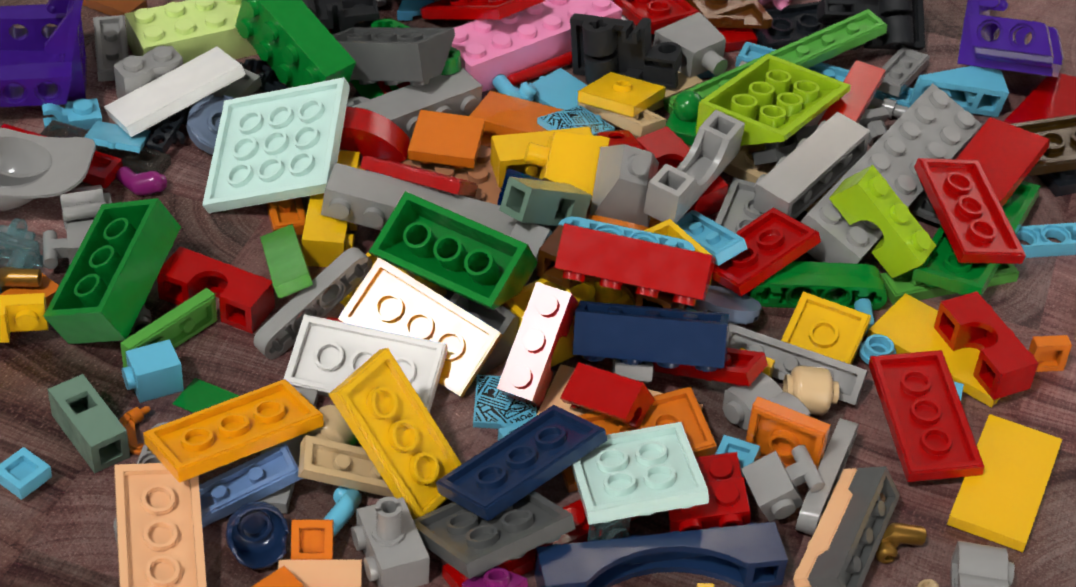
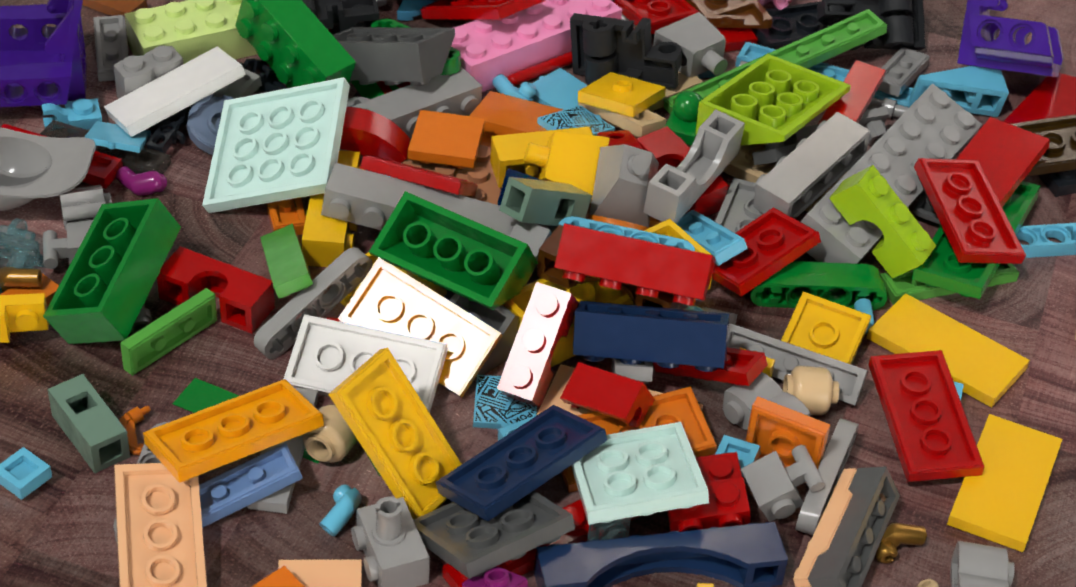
(153, 371): medium azure brick -> none
(257, 535): dark blue hair -> none
(312, 539): orange plate -> none
(340, 466): tan plate -> none
(723, 300): sand blue tile -> none
(875, 346): medium azure plate -> none
(1003, 361): red arch -> none
(1050, 352): orange plate -> none

